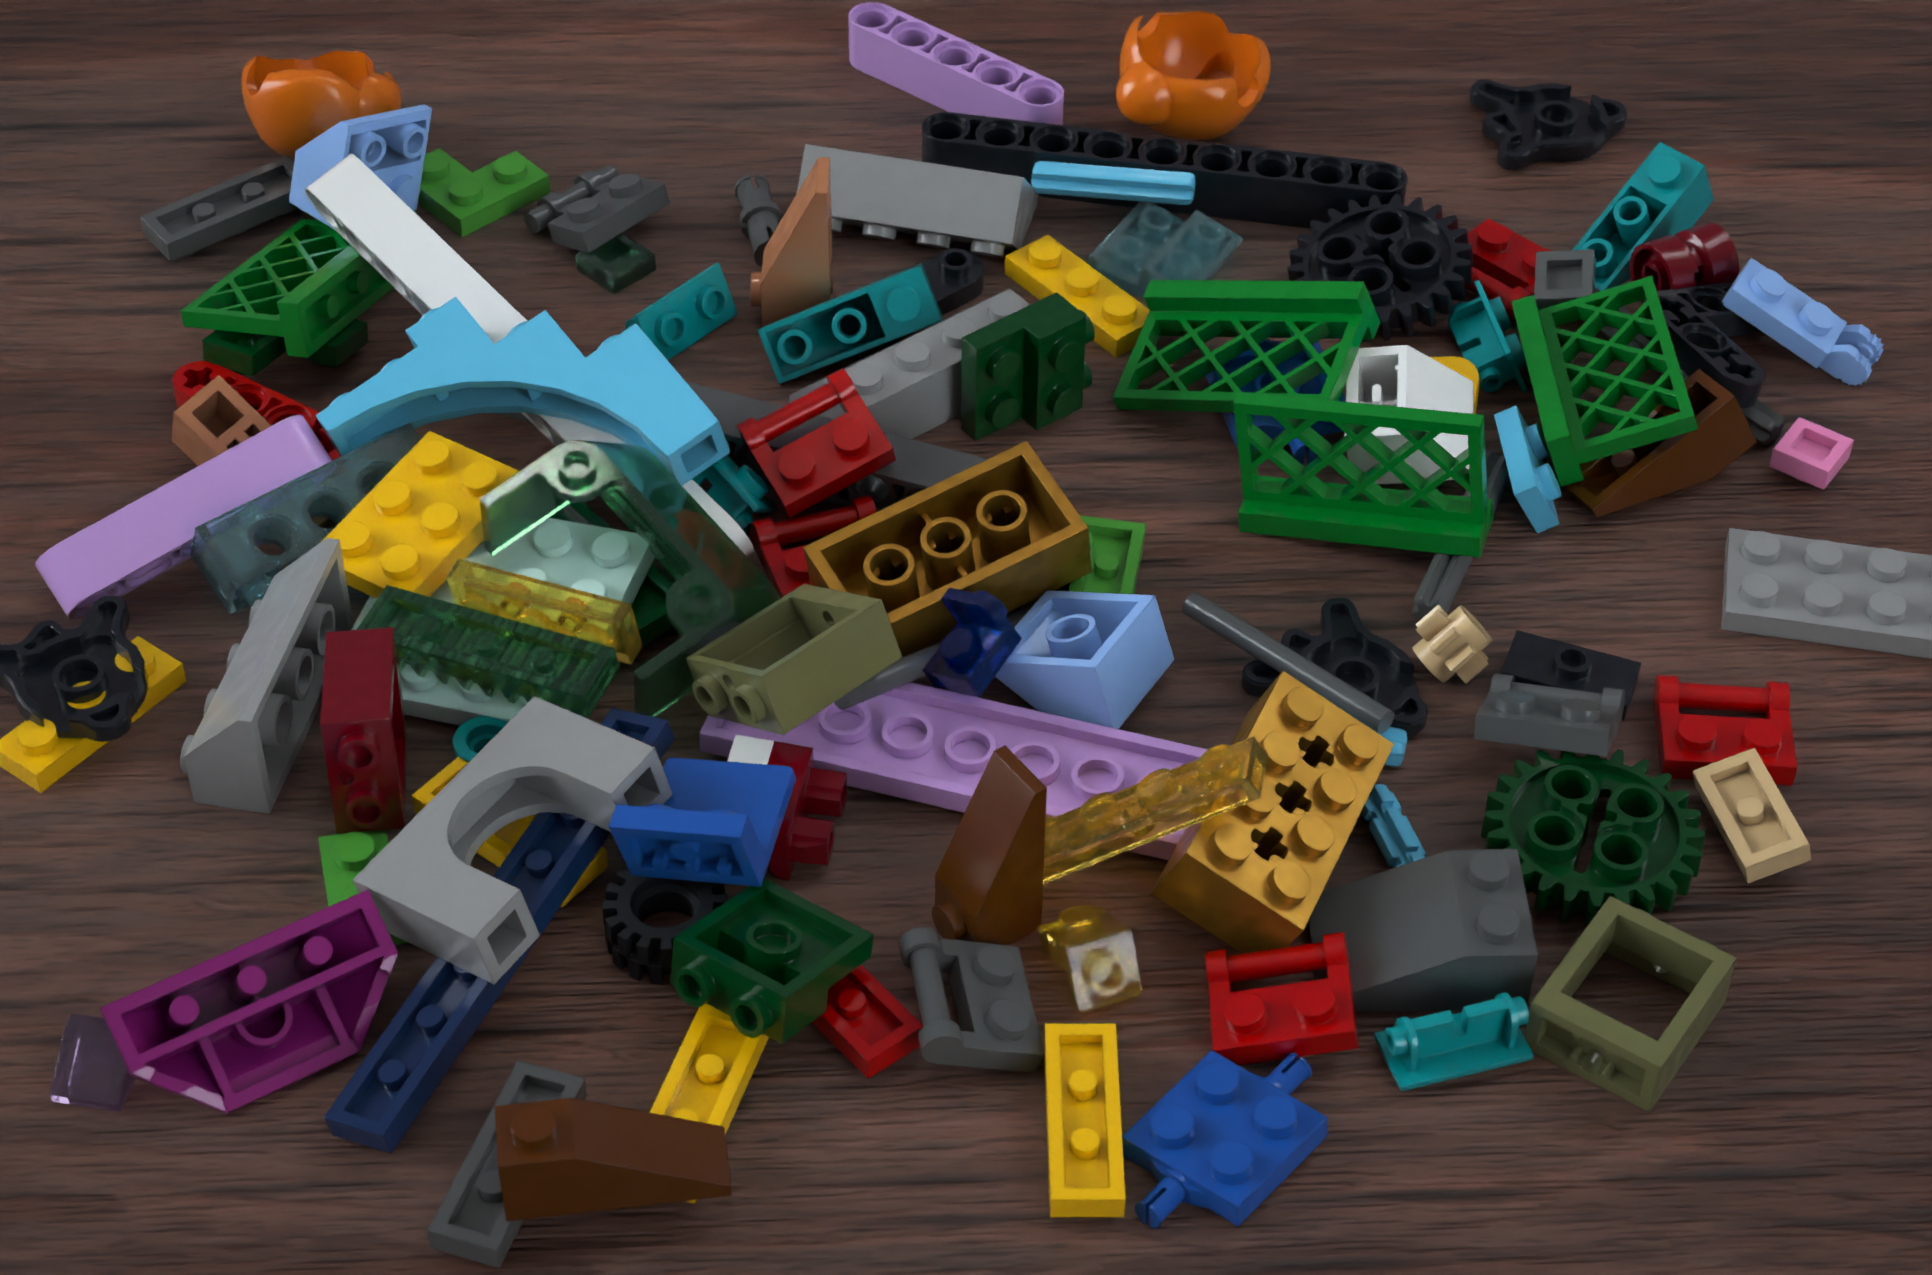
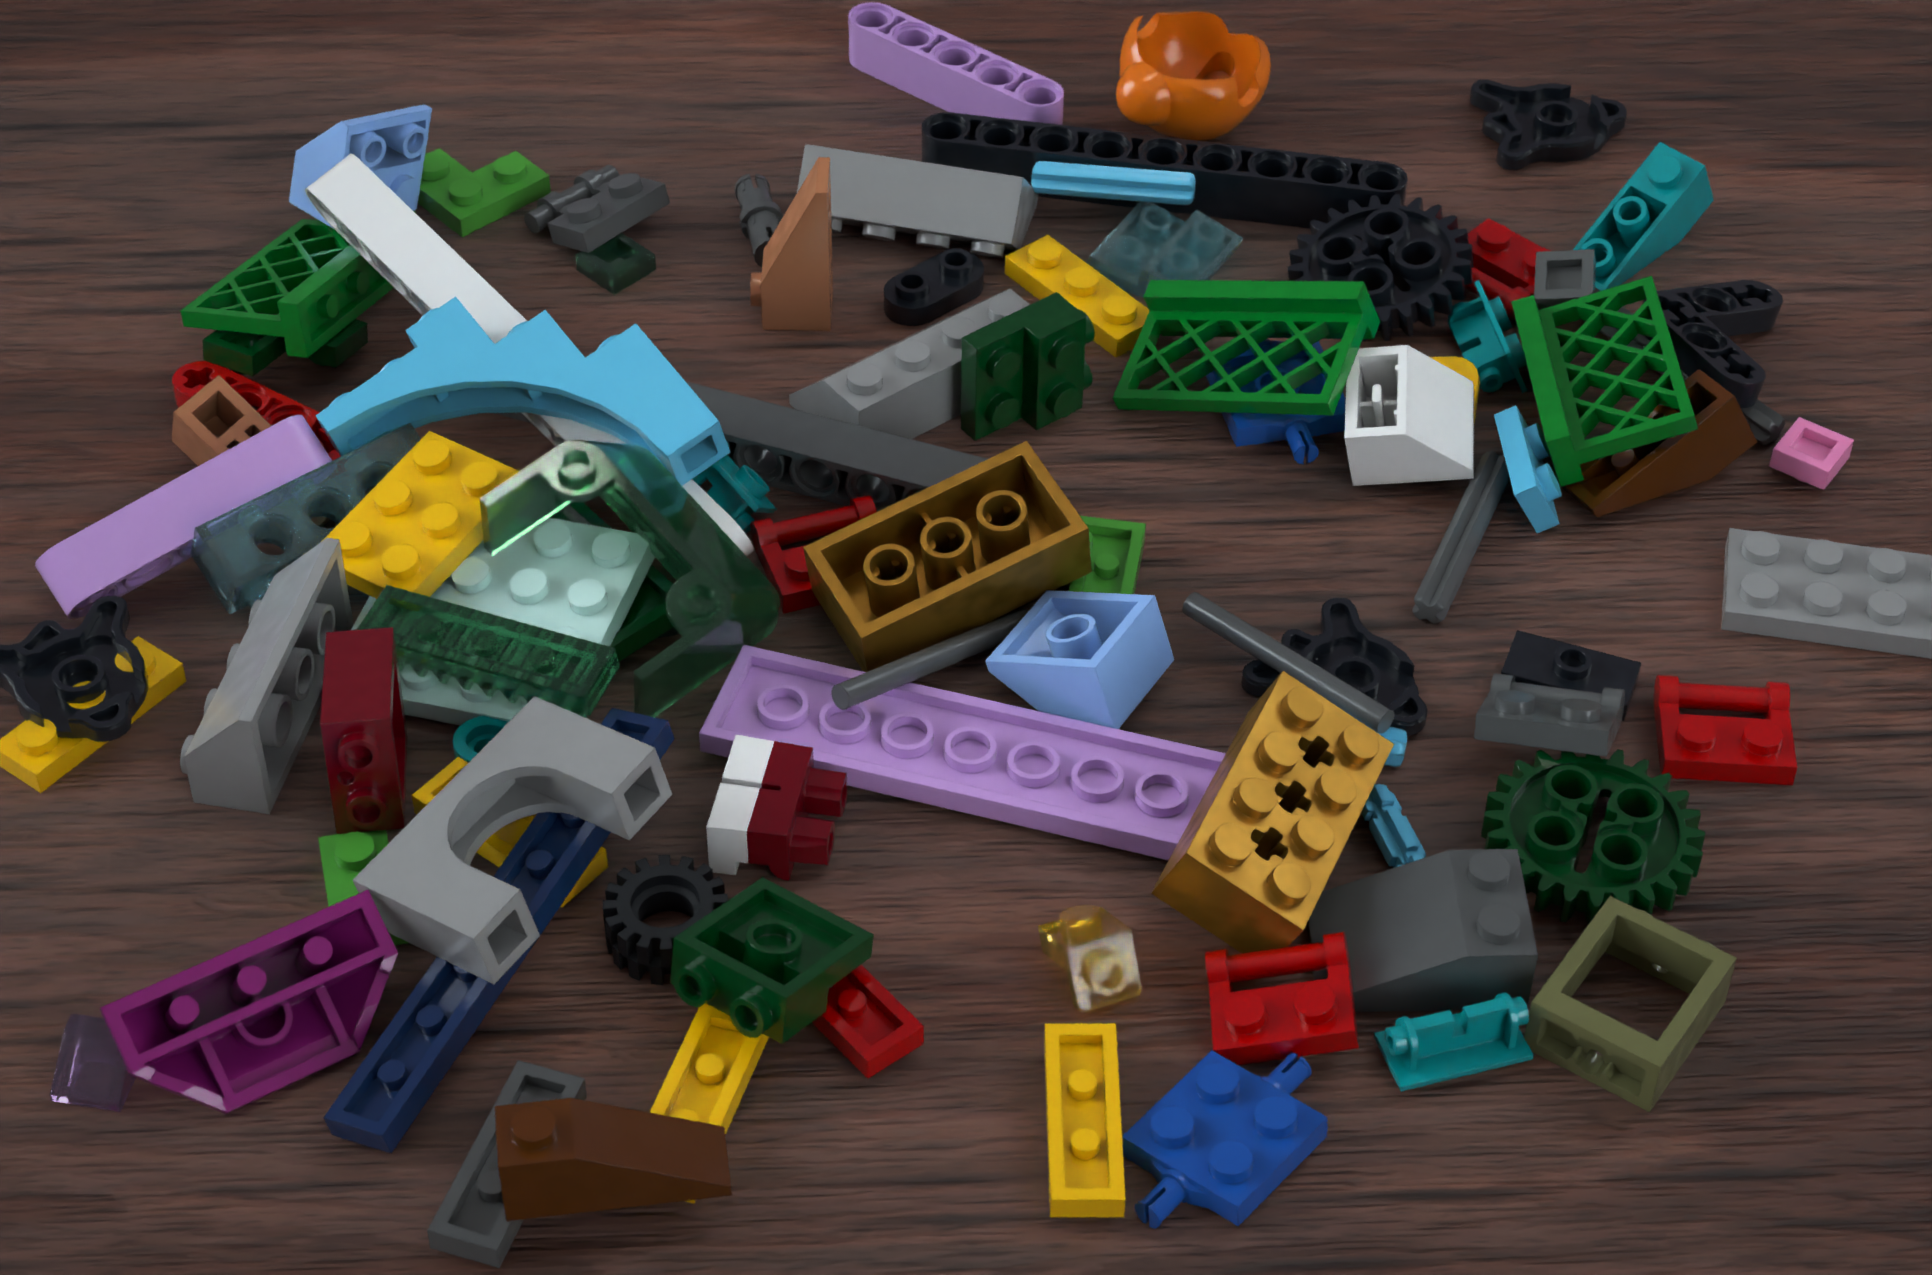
(221, 210): dark grey plate -> none
(301, 98): orange piece -> none
(547, 606): clear yellow plate -> none
(687, 312): teal hinge -> none
(713, 825): blue bracket -> none
(793, 658): olive window -> none
(824, 458): red plate -> none
(850, 323): teal slope -> none
(975, 646): clear blue bracket -> none
(989, 1001): dark grey plate -> none
(995, 862): reddish brown slope -> none
(1154, 807): clear yellow plate -> none
(1363, 510): green fence -> none
(1452, 644): tan gear -> none
(1687, 259): dark red wheel -> none
(1751, 815): tan plate -> none
(1803, 324): light blue hinge -> none

